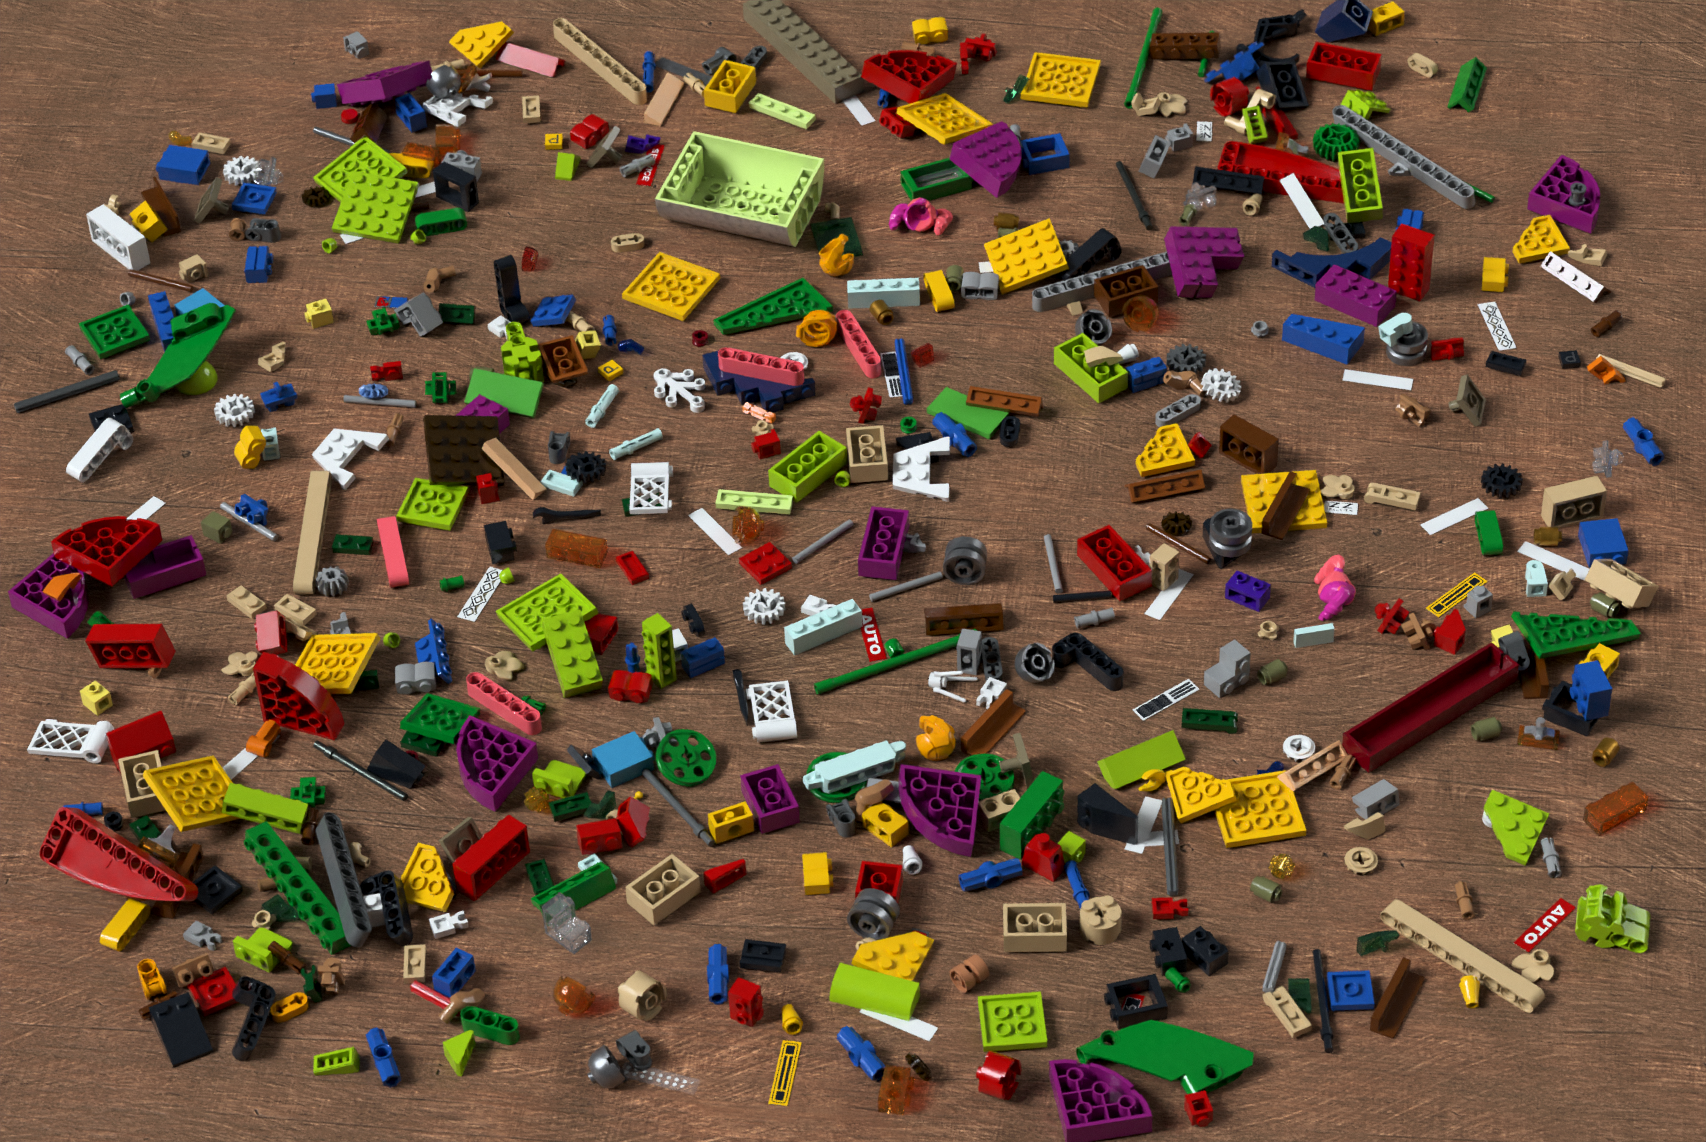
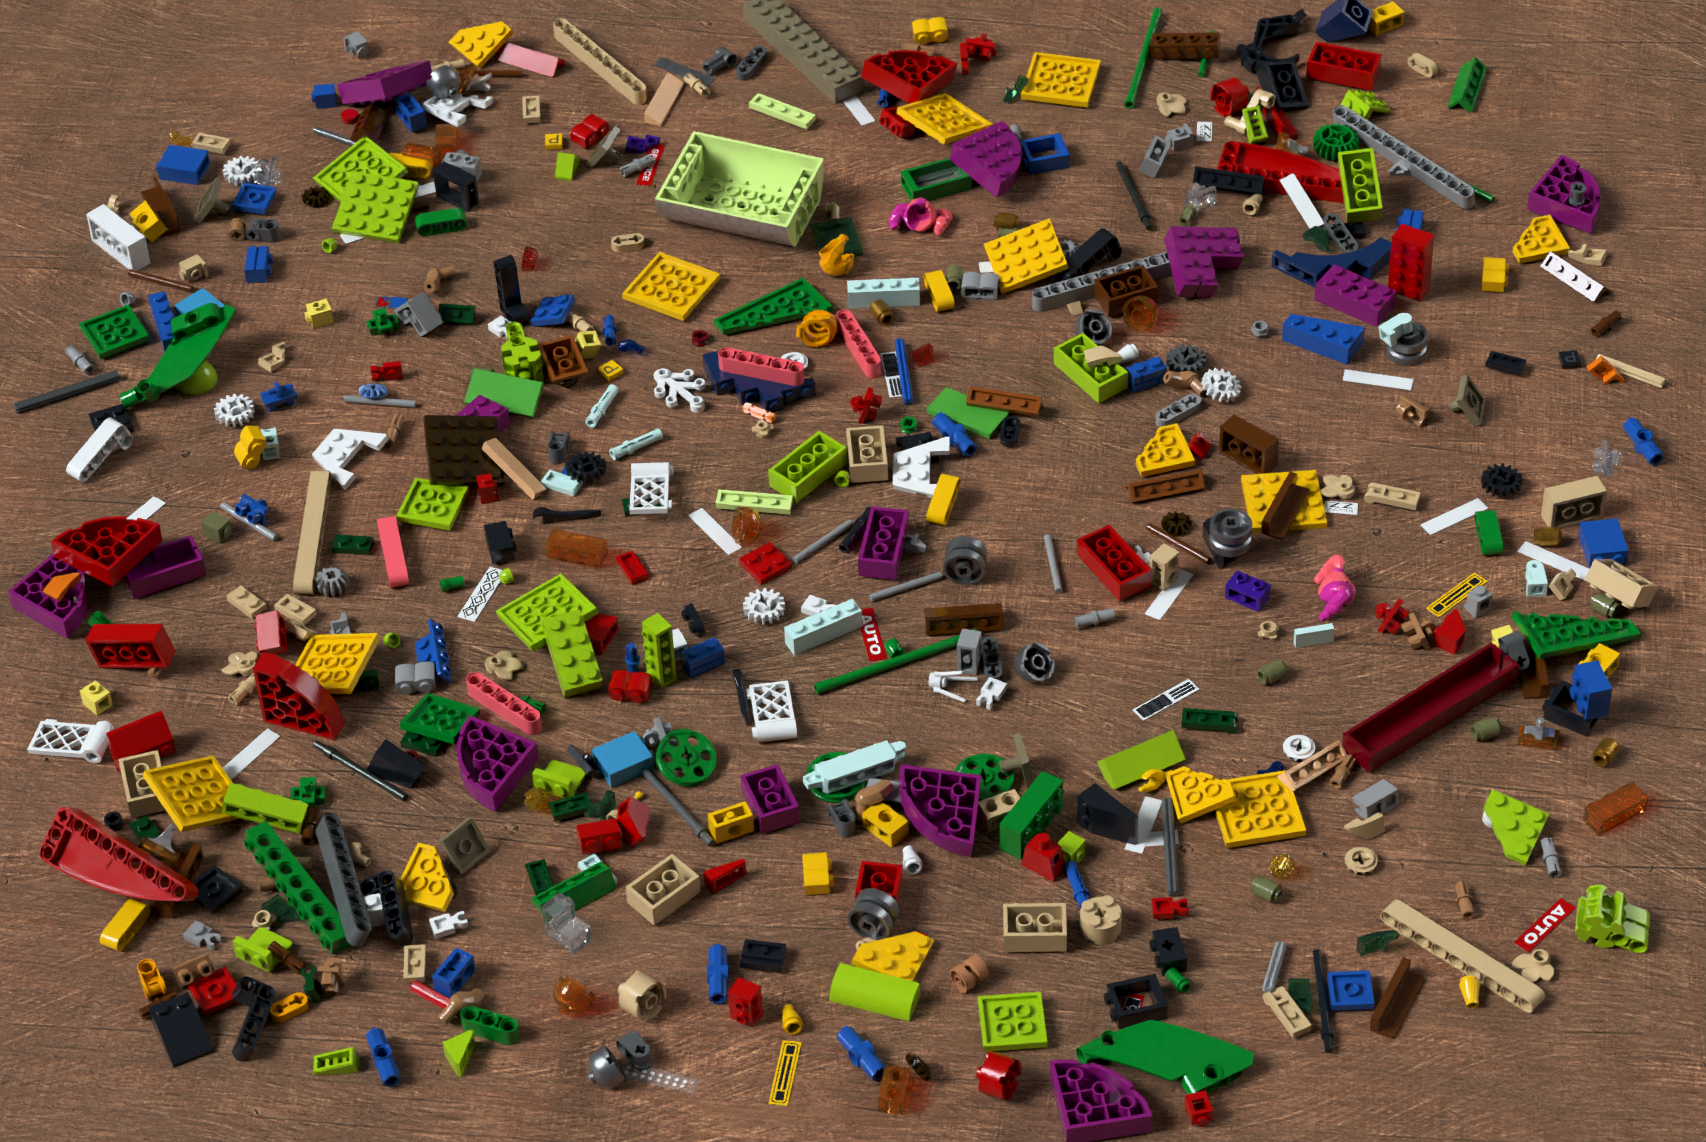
(89, 808): blue axle -> none
(262, 741): orange piece -> none
(418, 237): lime hinge -> none
(440, 386): green piece -> none
(491, 857): red brick -> none
(648, 67): blue pin -> none
(730, 86): yellow brick -> none
(766, 445): red brick -> none
(848, 543): none -> black pin
(913, 1026): white sticker -> none
(938, 740): light orange helmet -> none
(943, 499): none -> yellow beam
(990, 874): blue piece -> none
(992, 725): dark orange panel -> none
(1081, 596): black bar -> none
(1082, 651): black beam -> none
(1146, 106): tan bracket -> none
(1205, 950): black brick -> none
(1230, 671): light grey brick -> none
(1240, 67): blue bracket -> none
(1447, 348): red hips -> none
(1497, 326): white sticker -> none

